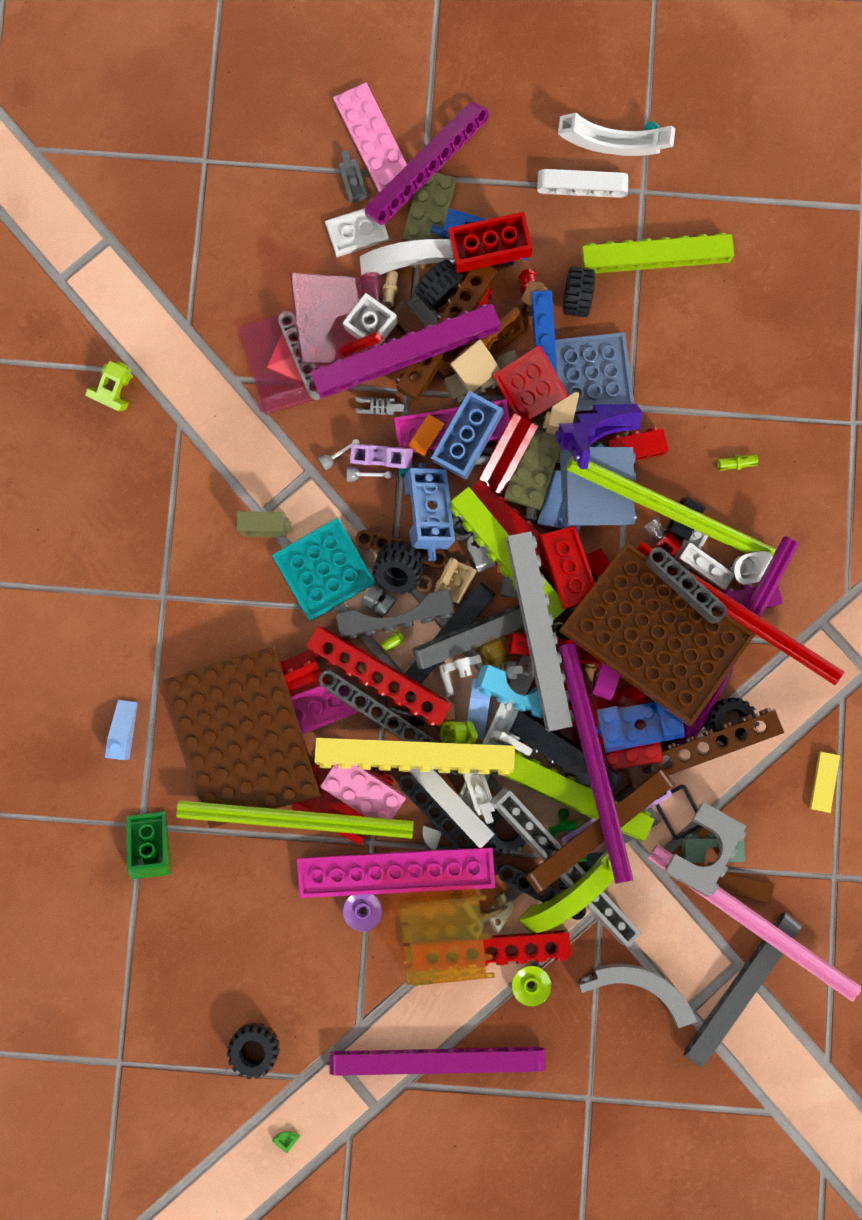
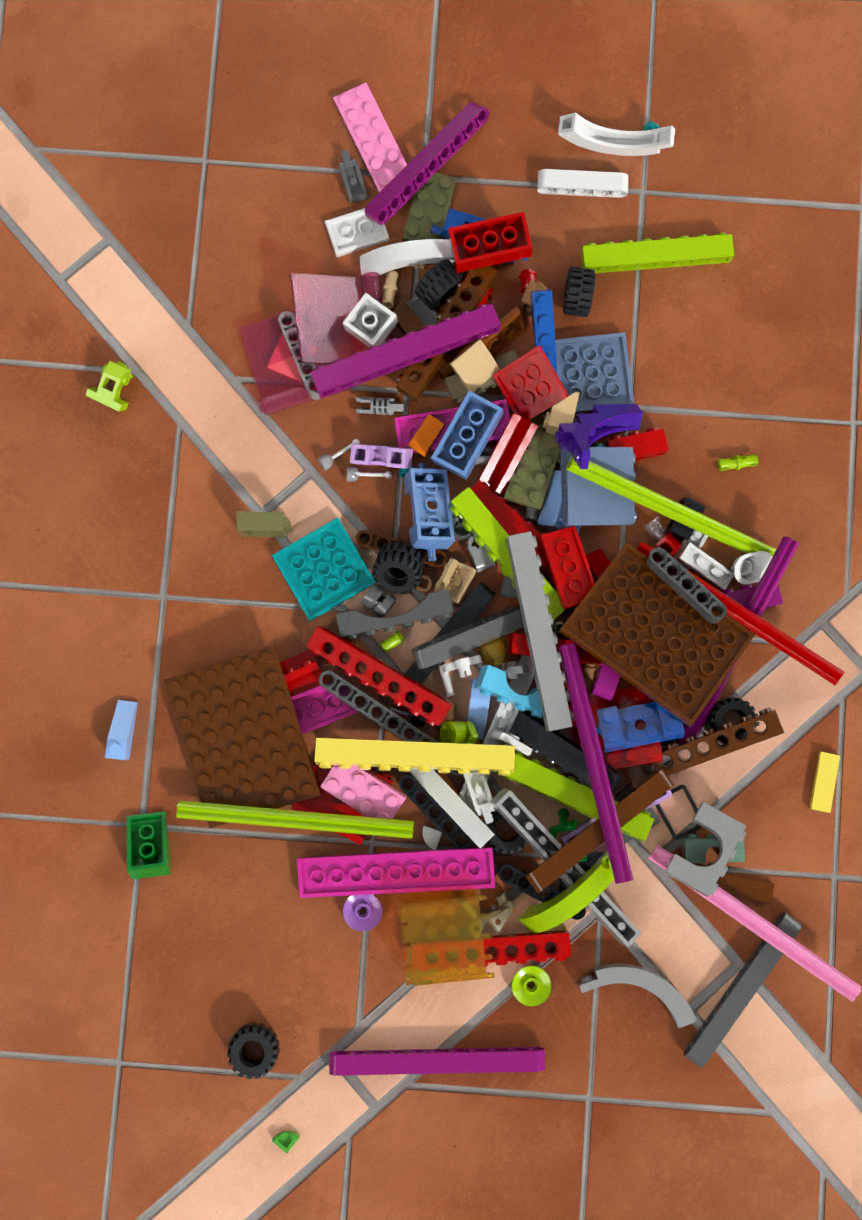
(361, 344): red axle -> none

